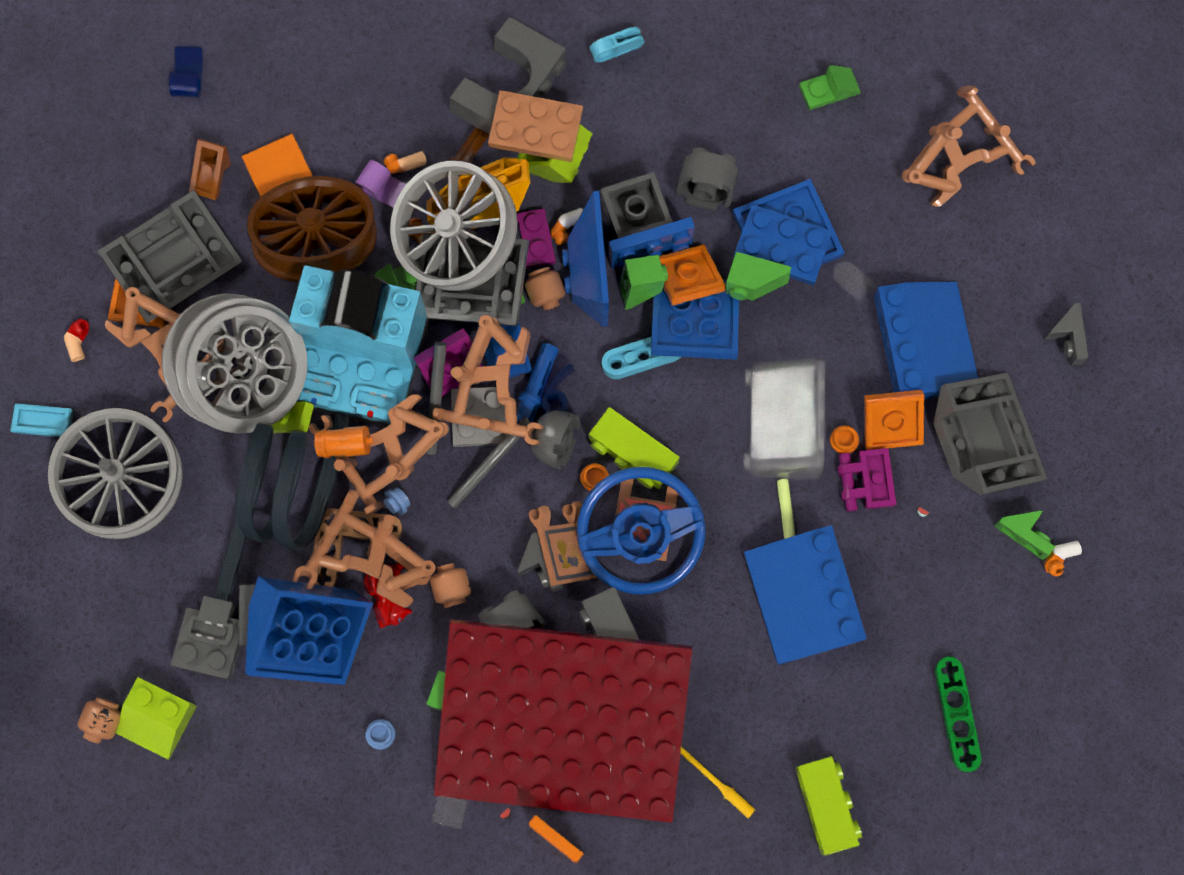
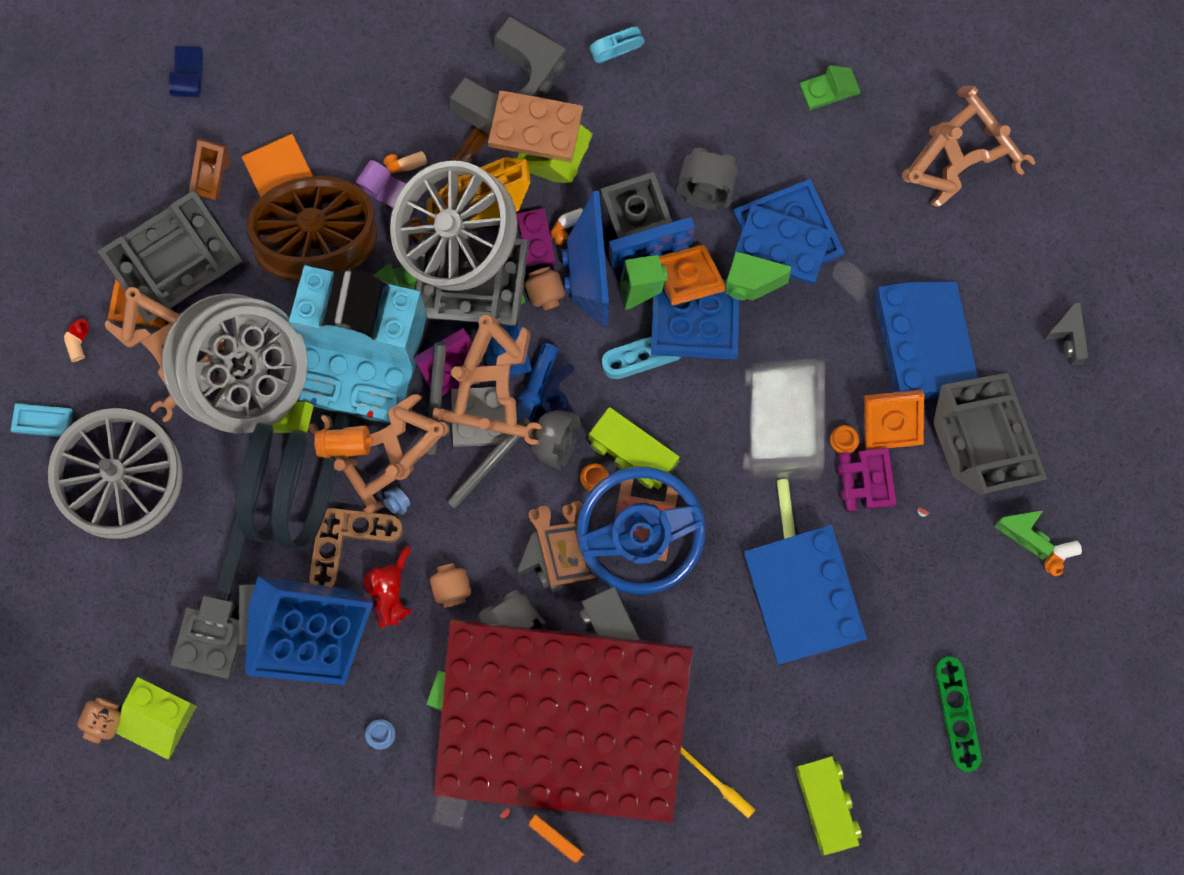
(380, 543): nougat piece -> none

